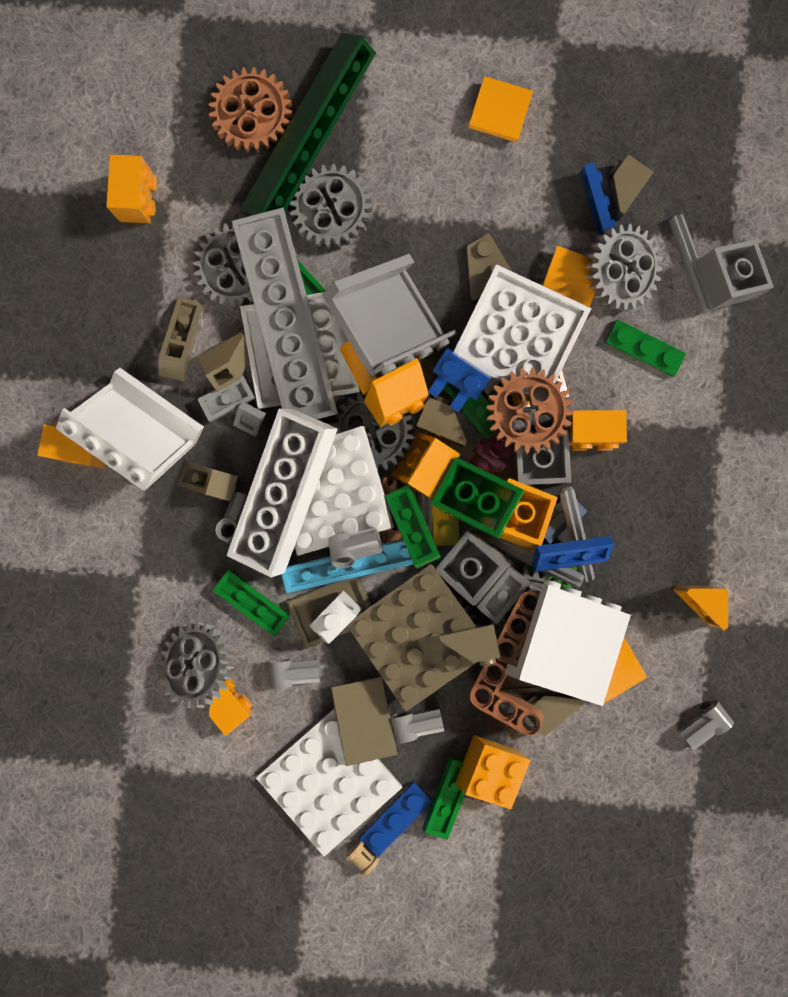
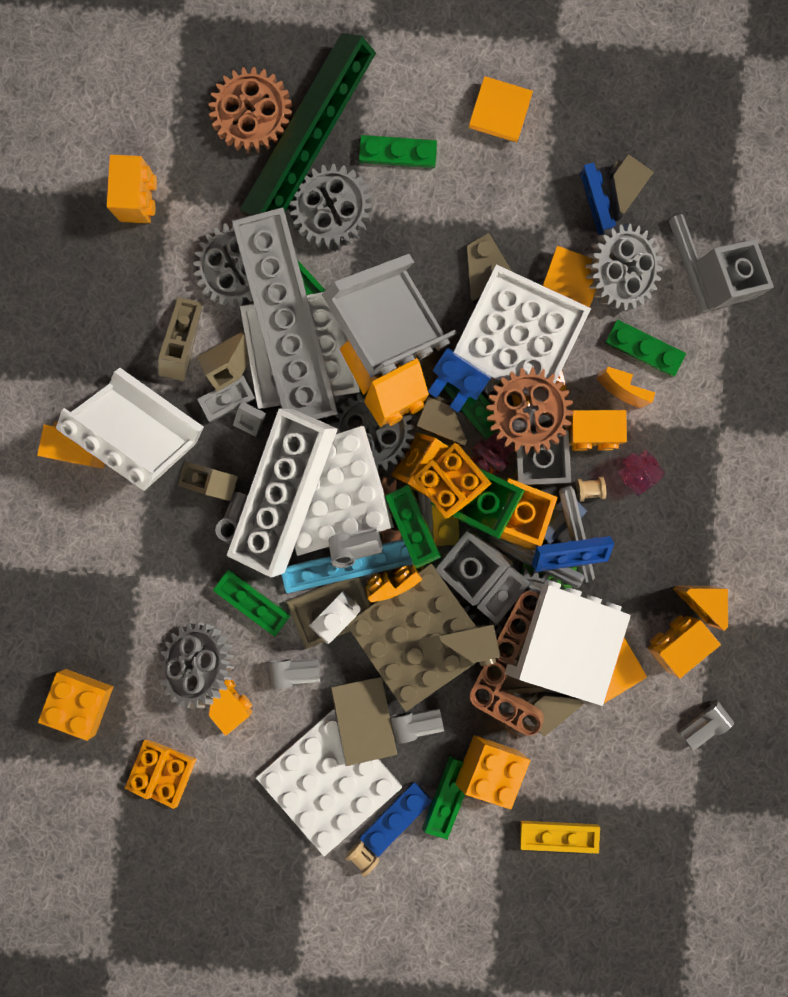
(75, 704): none -> light orange brick
(160, 773): none -> light orange slope
(383, 586): none -> light orange slope
(398, 151): none -> green plate
(452, 481): none -> light orange slope
(559, 837): none -> yellow plate
(591, 489): none -> tan bush
(618, 384): none -> light orange slope
(641, 472): none -> clear pink brick
(683, 645): none -> light orange brick

